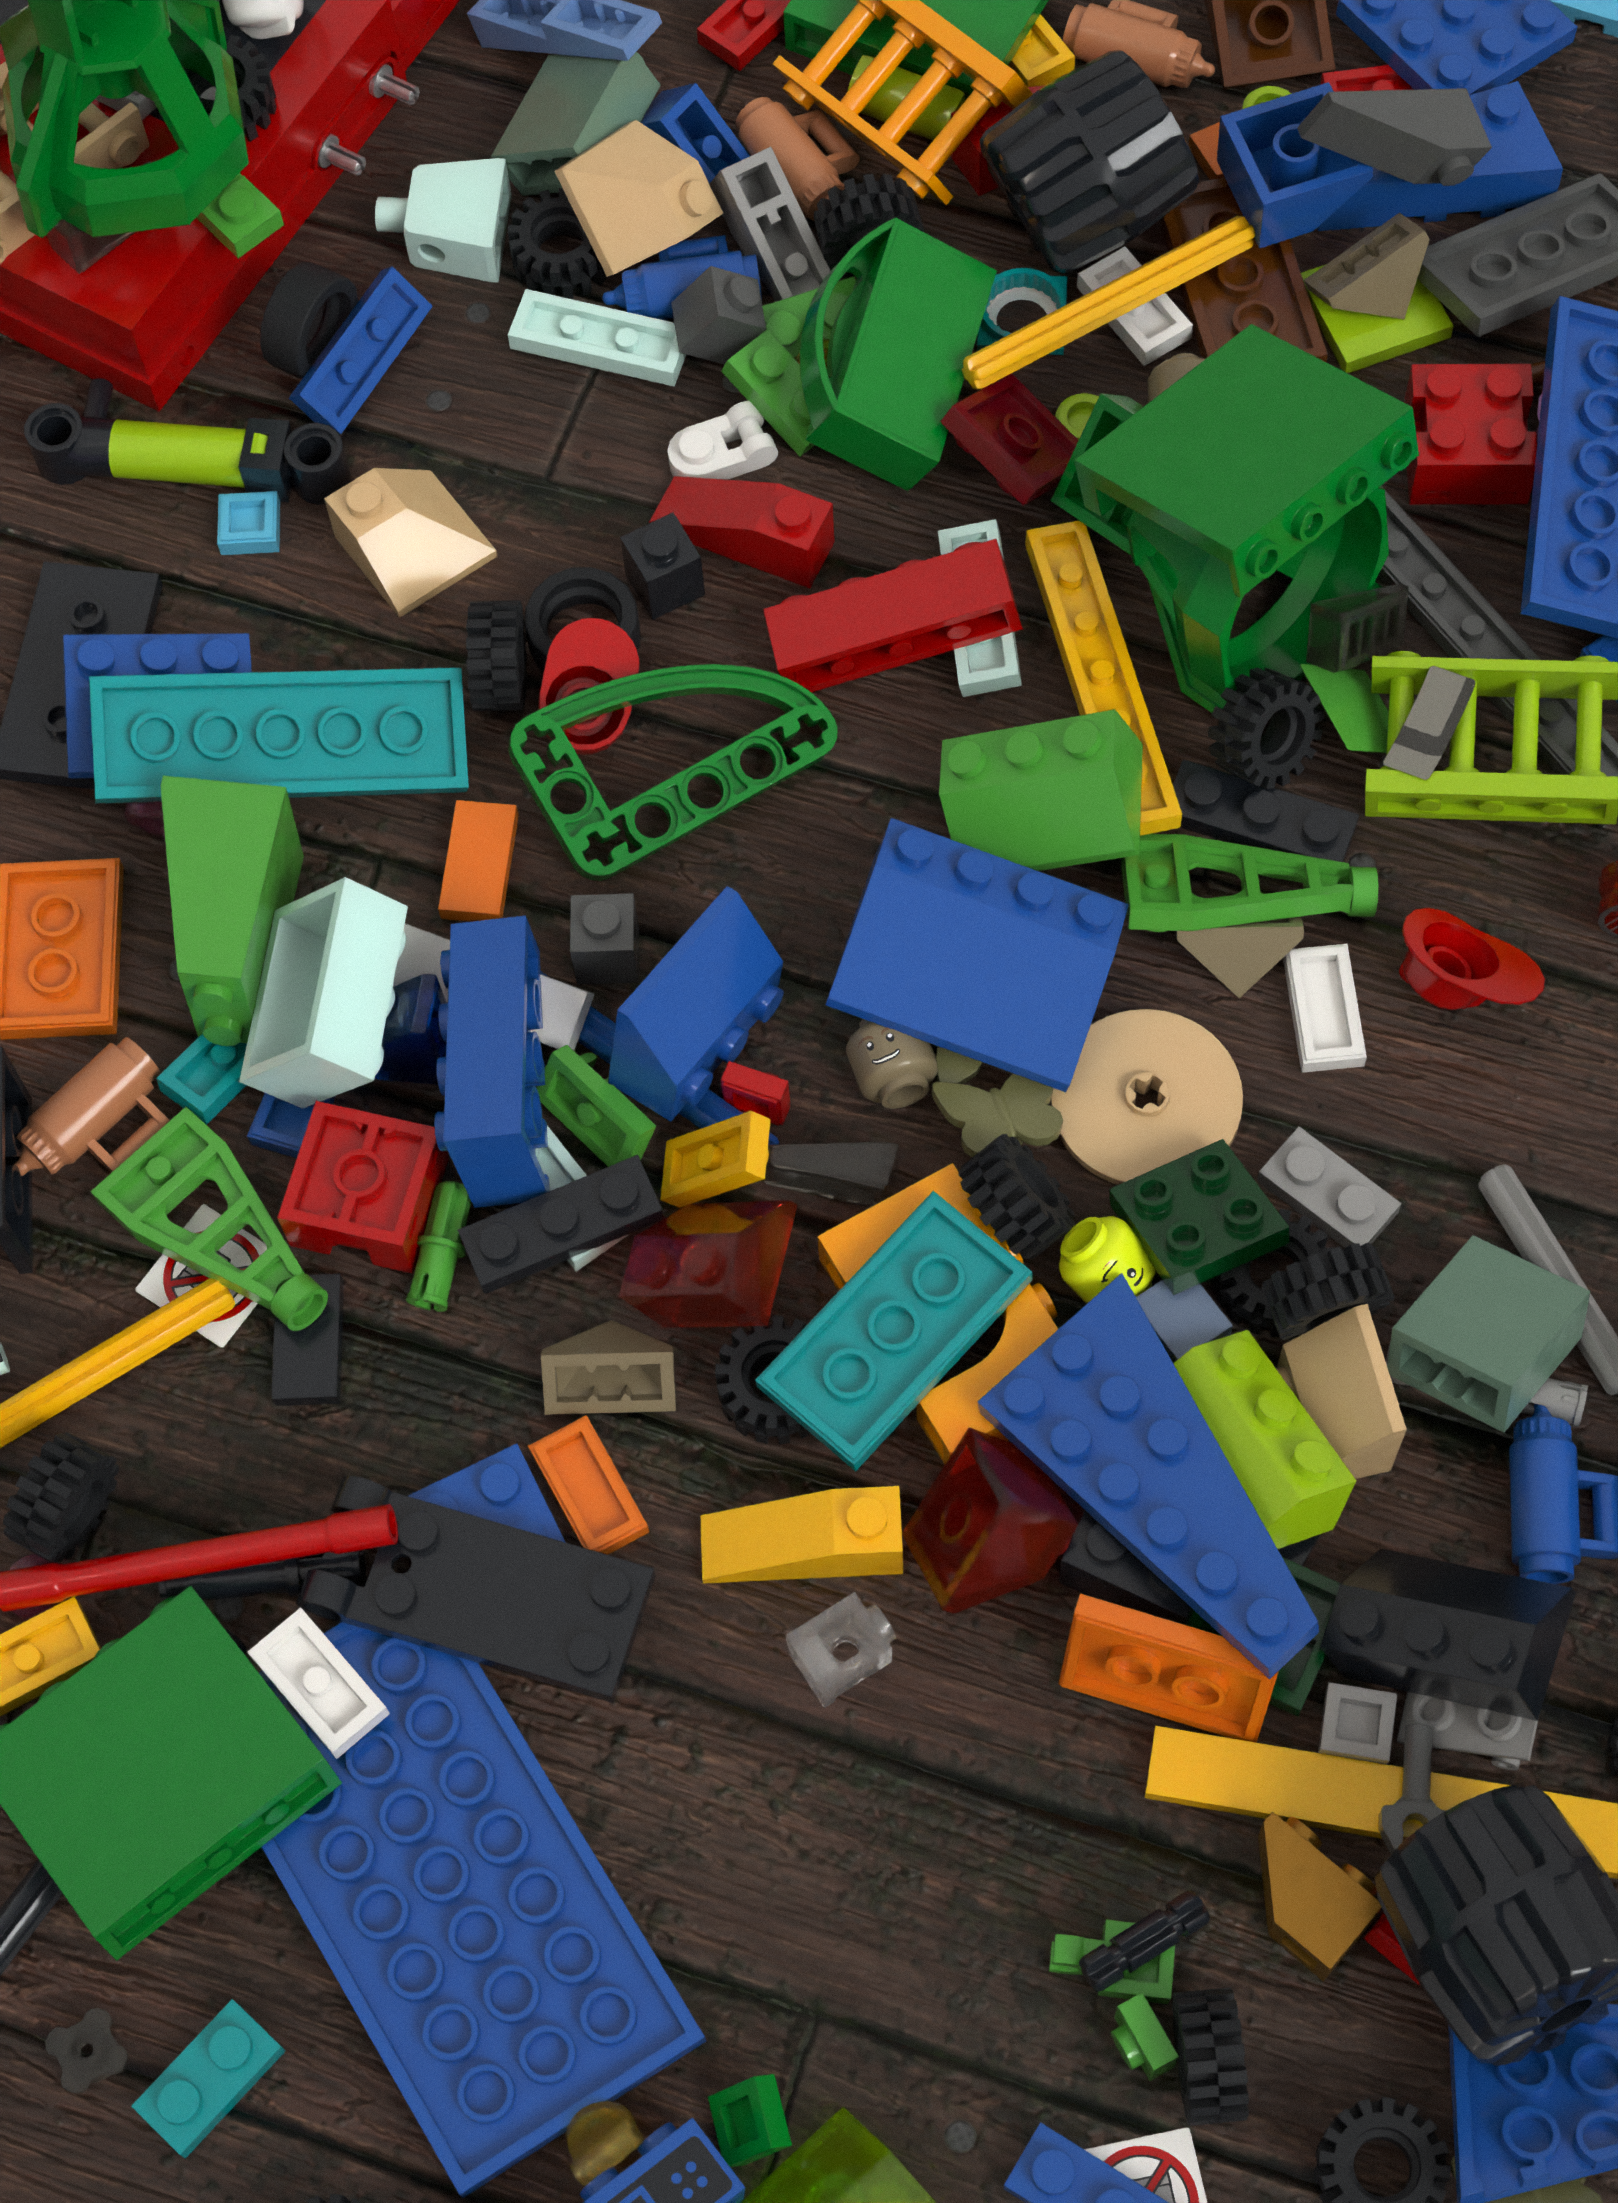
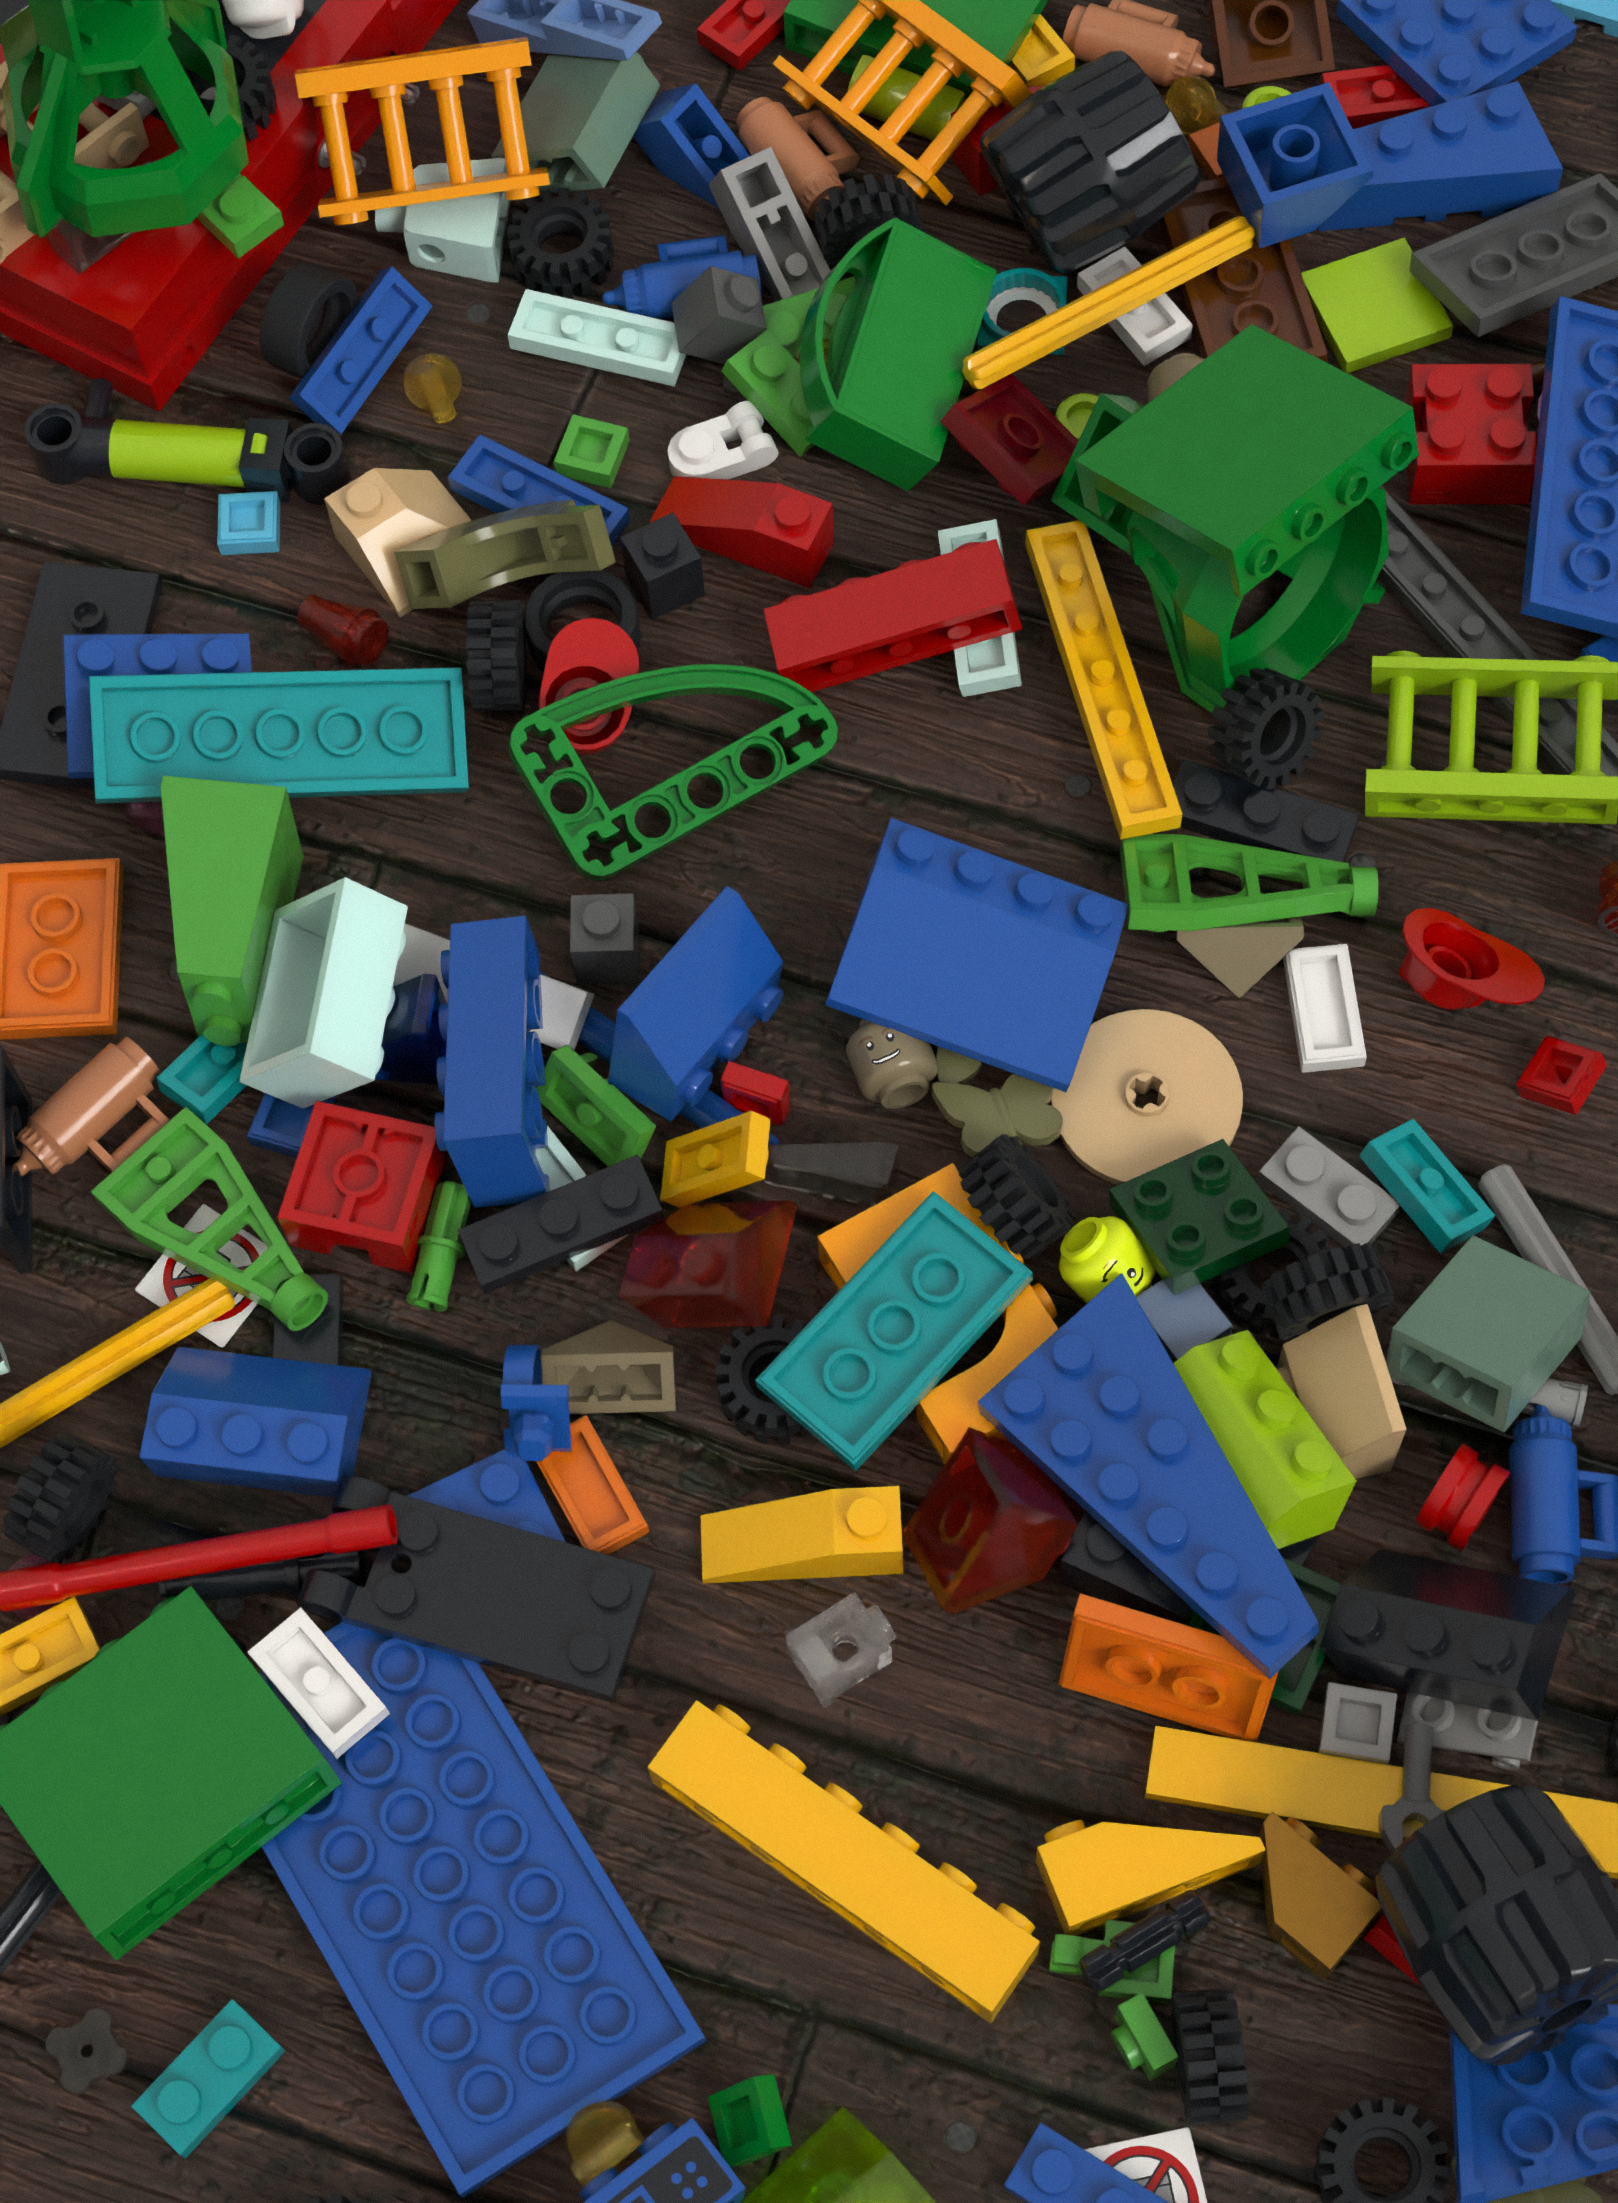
(255, 1421): none -> blue slope
(347, 629): none -> clear red cone
(433, 385): none -> clear yellow plate
(444, 73): none -> light orange fence
(478, 861): orange tile -> none
(503, 549): none -> olive arch
(509, 481): none -> blue plate
(536, 1411): none -> blue piece
(591, 451): none -> bright green plate
(636, 195): tan slope -> none
(845, 1860): none -> yellow brick
(1046, 791): bright green slope -> none
(1129, 1867): none -> yellow slope
(1194, 104): none -> clear yellow plate
(1351, 706): bright green sticker -> none
(1356, 627): clear smoke slope -> none
(1375, 272): dark tan slope -> none
(1406, 133): dark grey slope -> none
(1427, 1185): none -> teal plate
(1430, 723): clear smoke sticker -> none
(1462, 1497): none -> red wheel
(1561, 1075): none -> red tile

